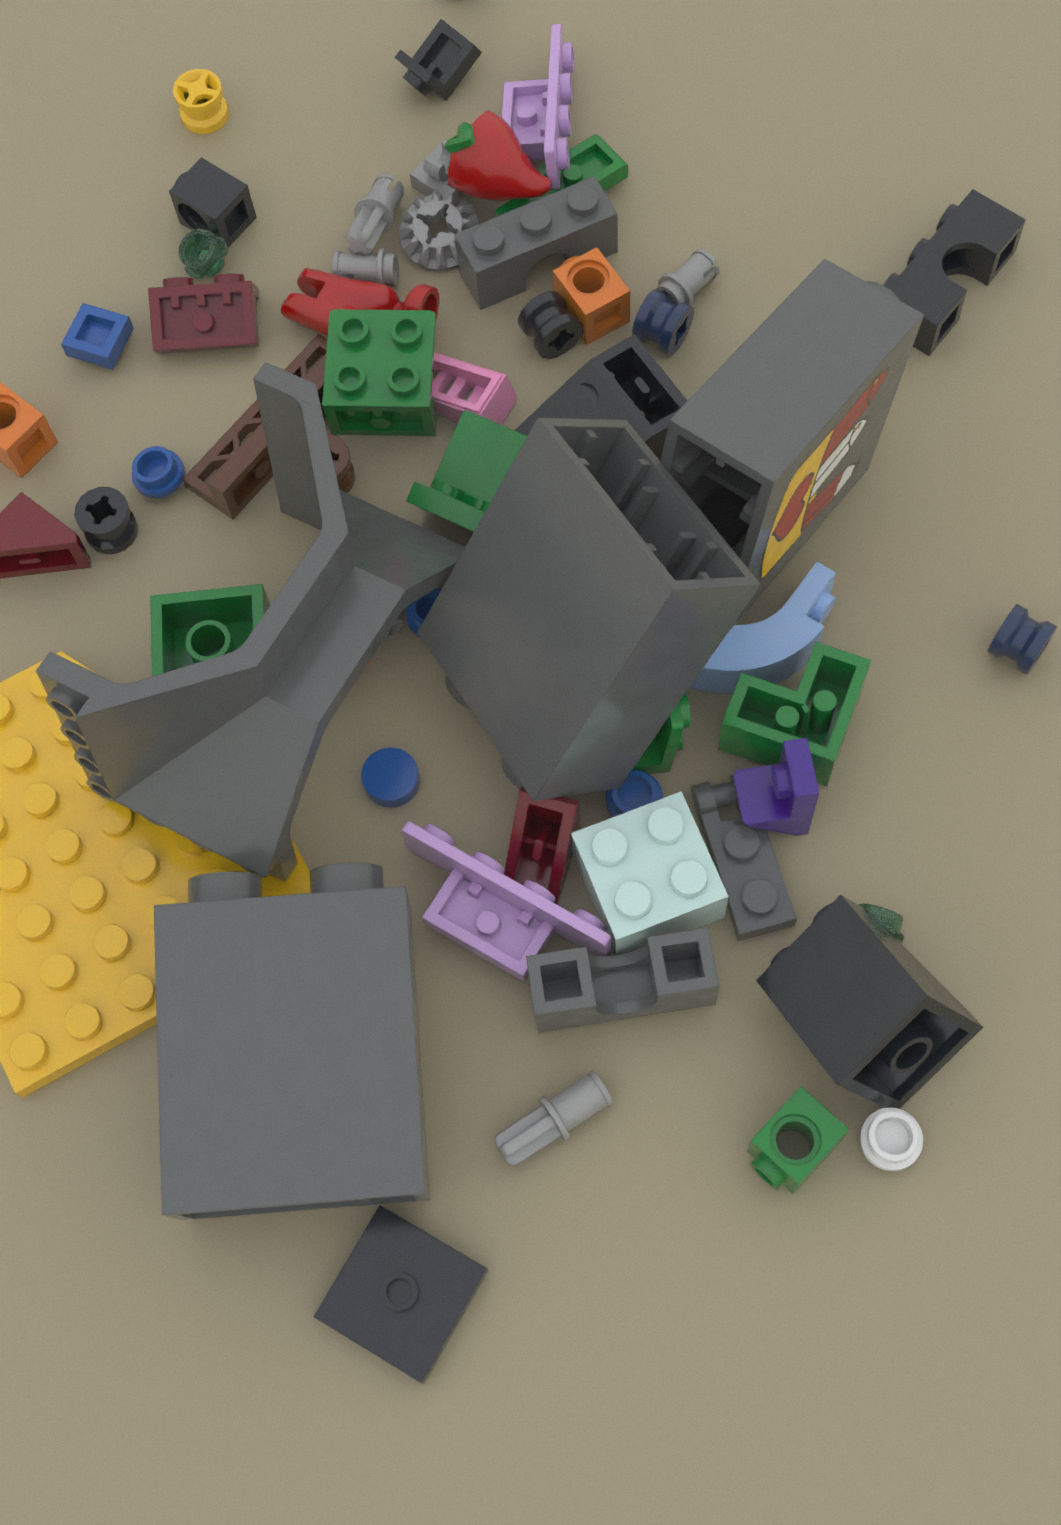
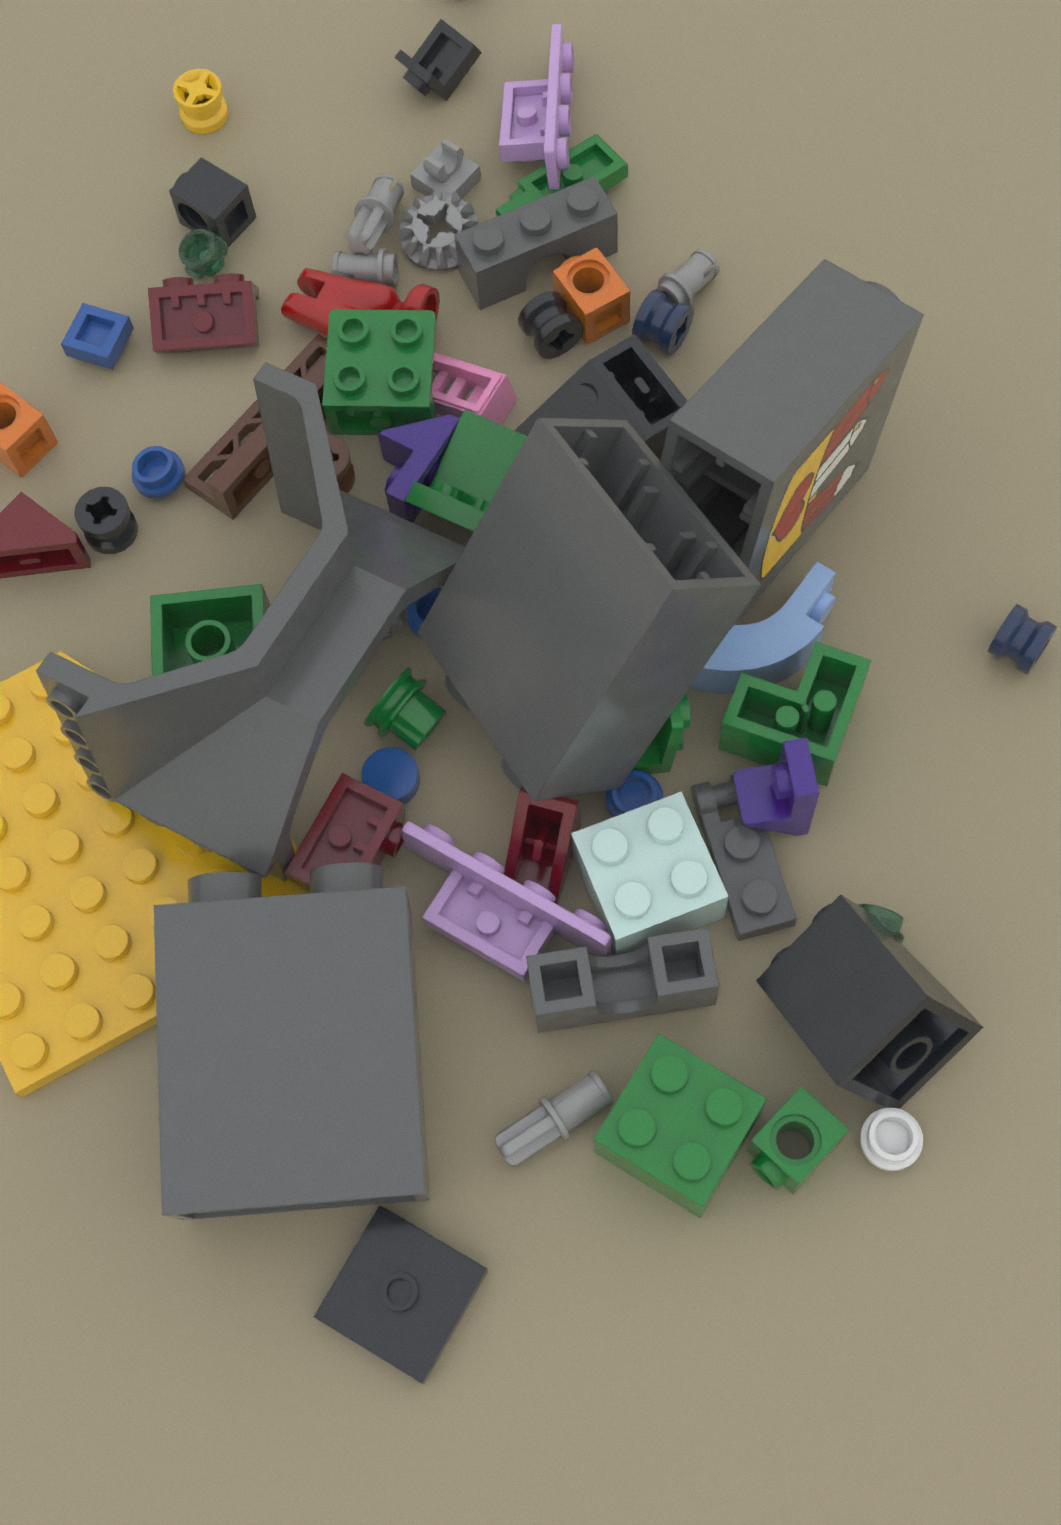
(351, 827): none -> dark red bracket
(406, 711): none -> green piece
(416, 453): none -> dark purple slope
(491, 162): red hat -> none
(679, 1125): none -> green brick
(969, 241): black arch -> none

